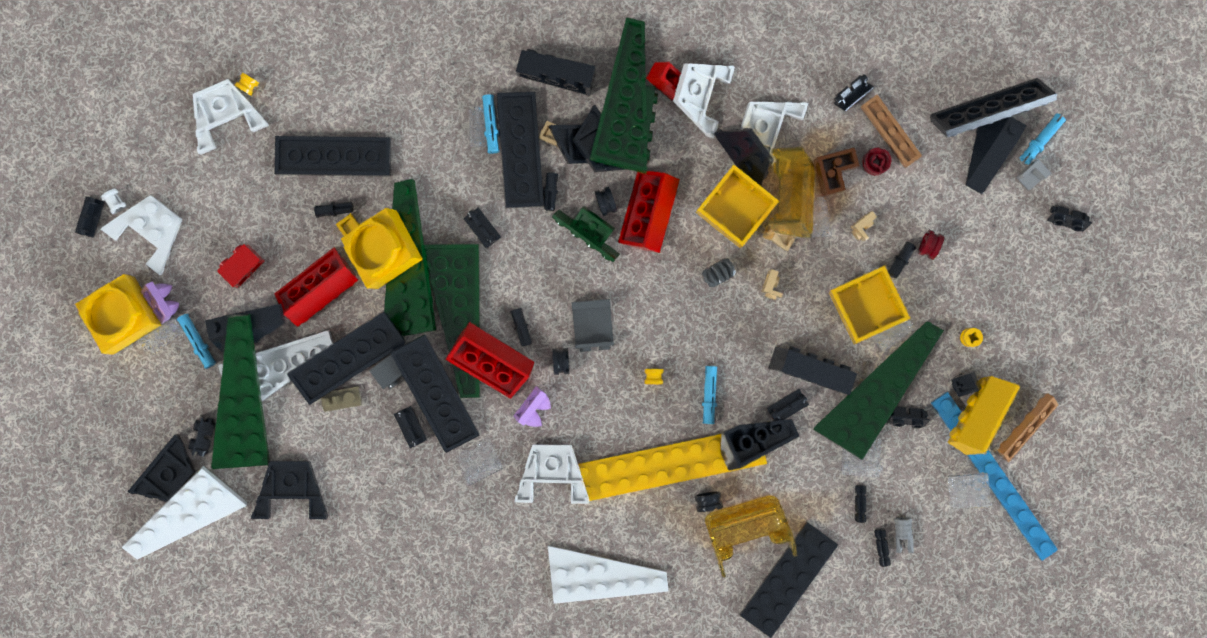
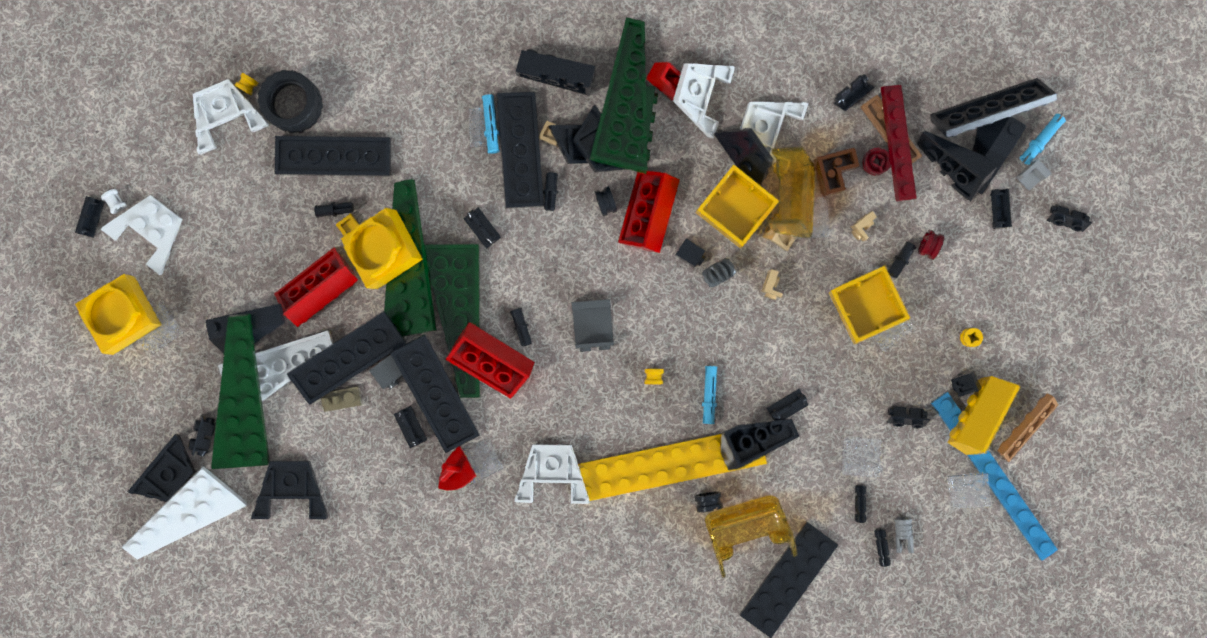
(154, 296): lavender tile -> none
(196, 341): medium azure pin -> none
(240, 265): red brick -> none
(271, 88): none -> black tyre
(456, 471): none -> red shield
(526, 413): lavender tile -> none
(560, 361): black wheel -> none
(589, 577): white wing -> none
(590, 229): dark green bracket -> none
(691, 253): none -> black brick
(813, 370): black wedge -> none
(864, 412): dark green wing -> none
(898, 143): none -> dark red plate
(965, 167): none -> black wedge
(1001, 208): none -> black hinge

